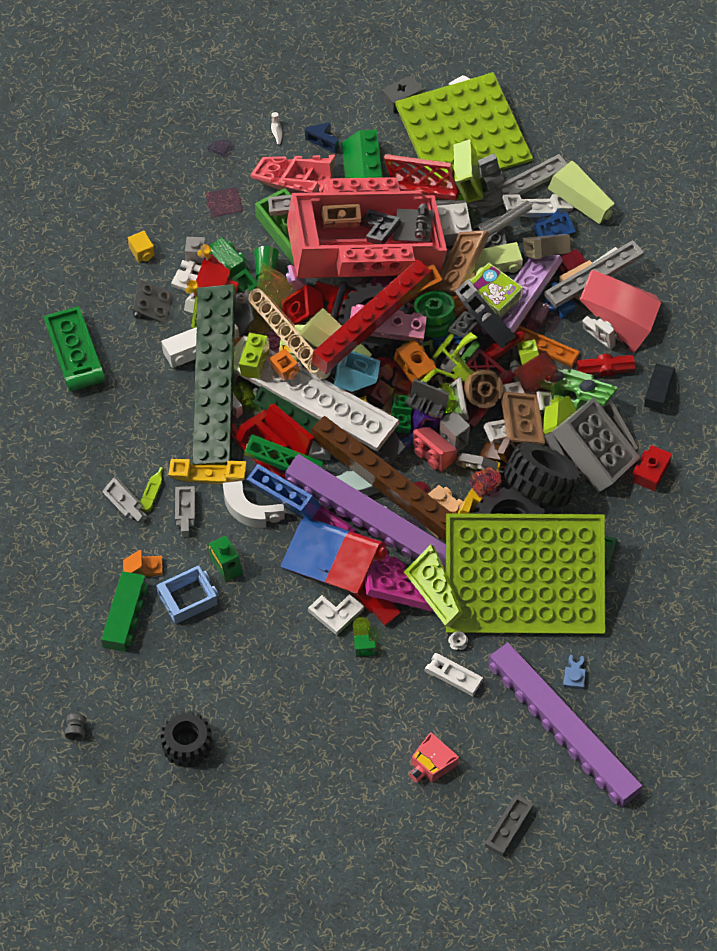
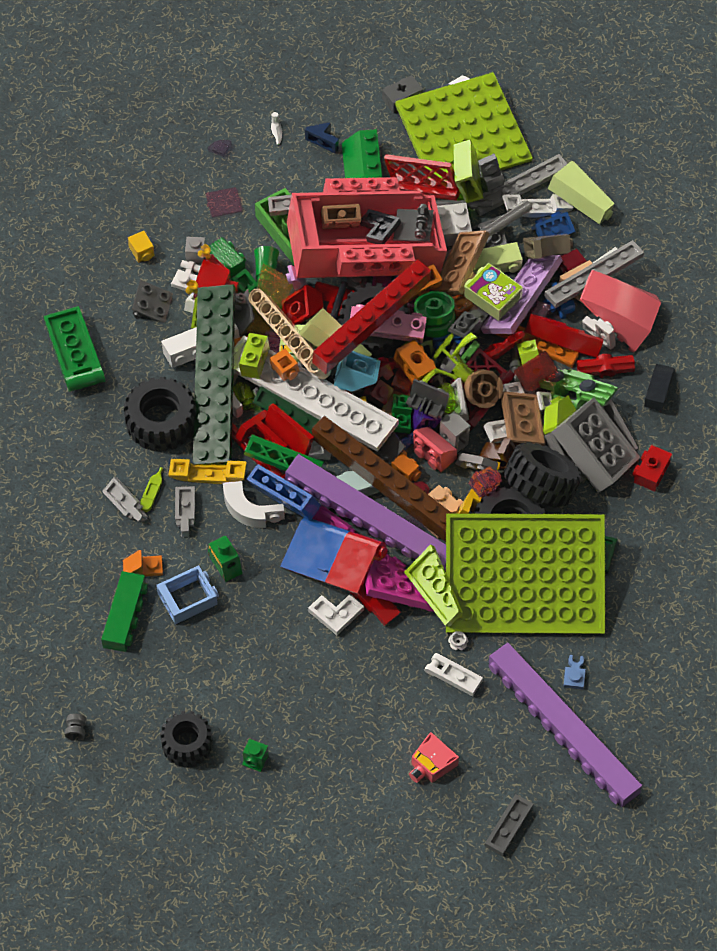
(164, 433): none -> black tyre
(255, 755): none -> green brick
(295, 174): coral wedge -> none
(361, 633): leg -> none
(406, 466): none -> orange brick
(485, 314): black slope -> none
(564, 336): none -> red slope

